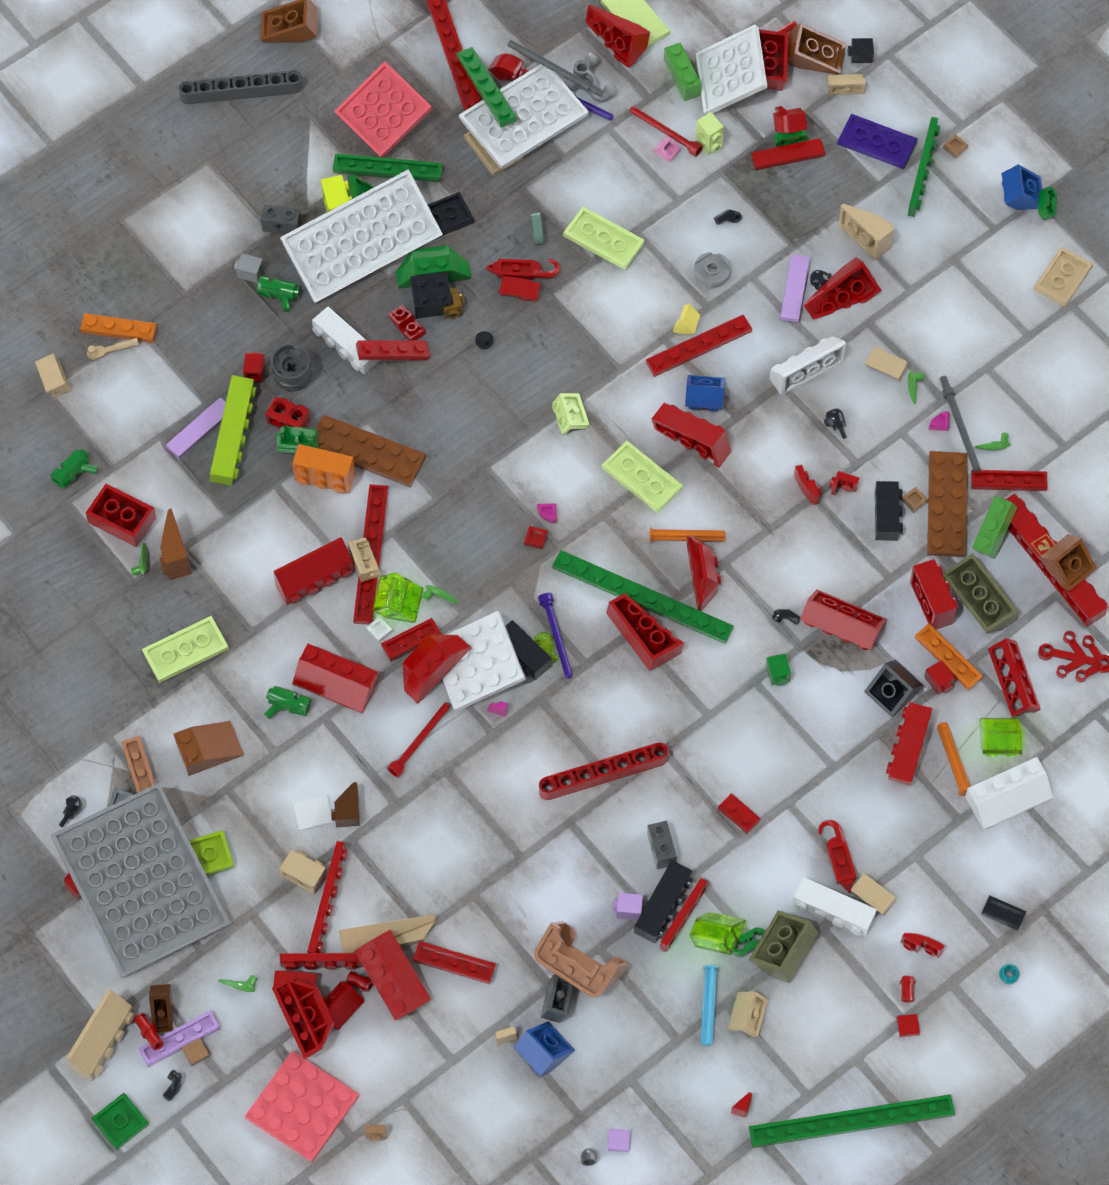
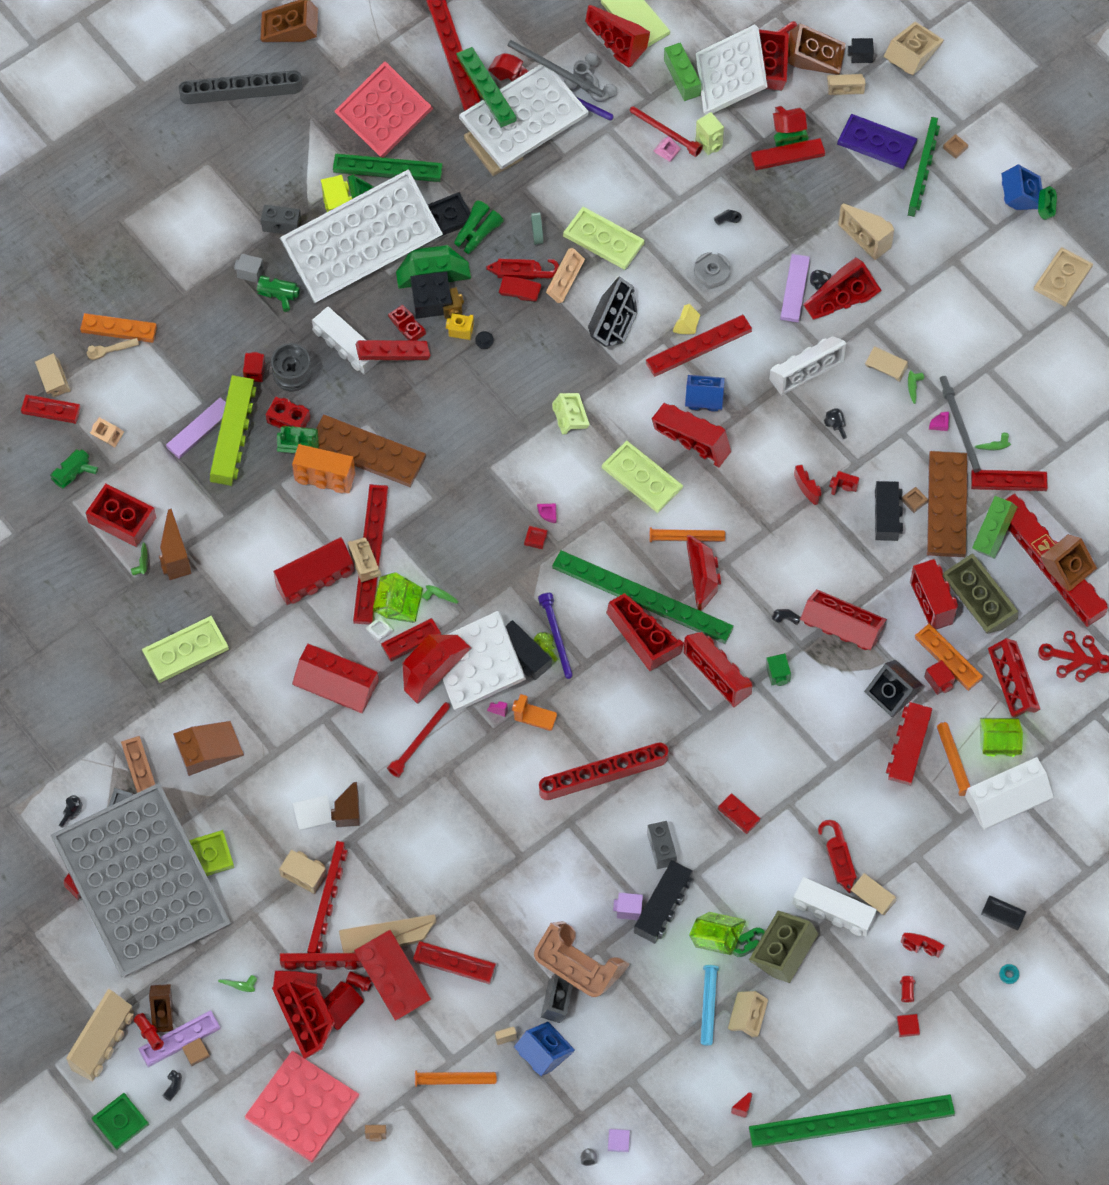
(50, 409): none -> red plate
(106, 432): none -> light nougat brick
(286, 699): green piece -> none
(441, 1078): none -> orange axle
(460, 326): none -> yellow brick
(492, 222): none -> green piece
(532, 714): none -> orange bracket
(565, 275): none -> light nougat plate
(614, 314): none -> black wedge
(683, 915): red tile -> none
(717, 668): none -> red slope
(912, 48): none -> tan slope

